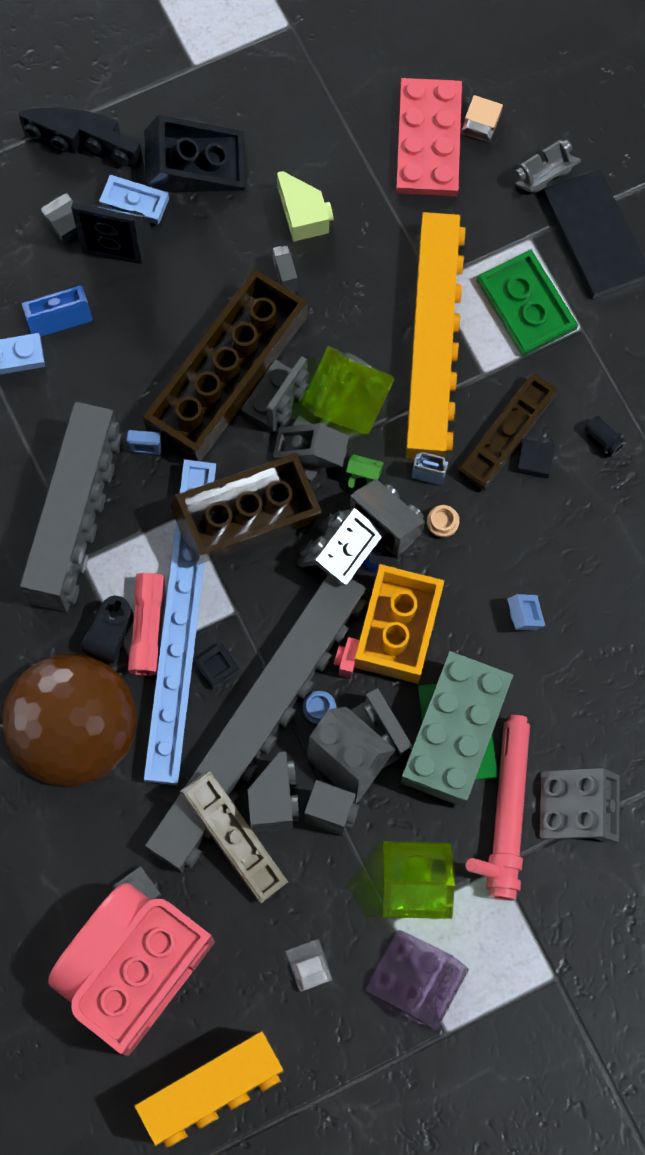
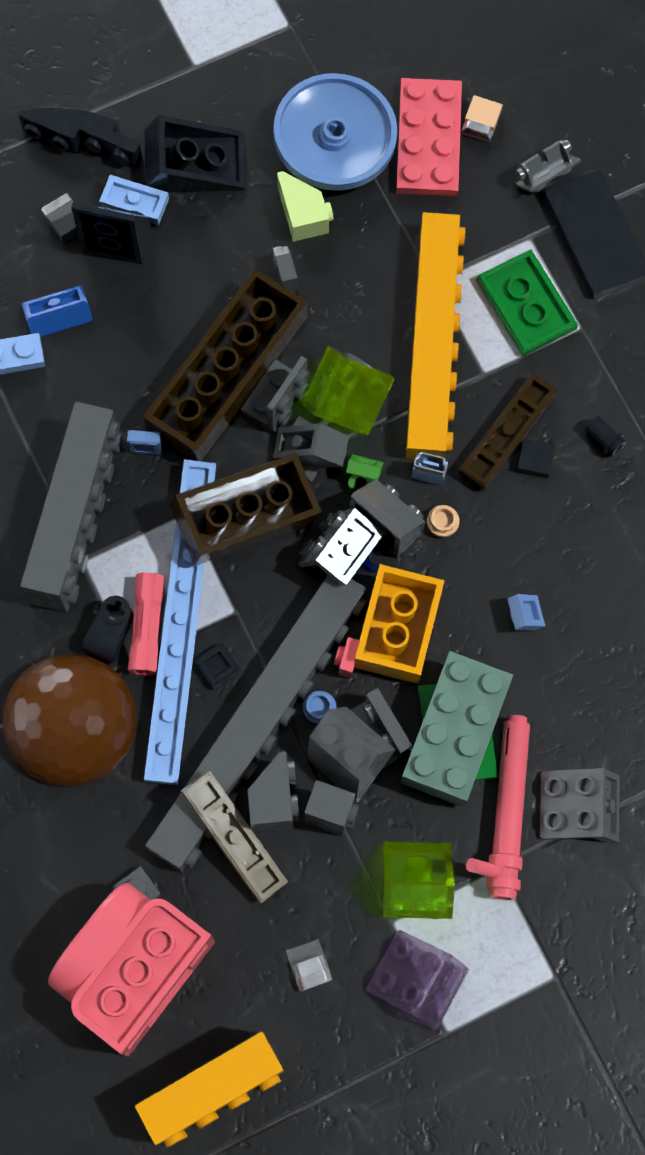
(335, 131): none -> medium blue dish

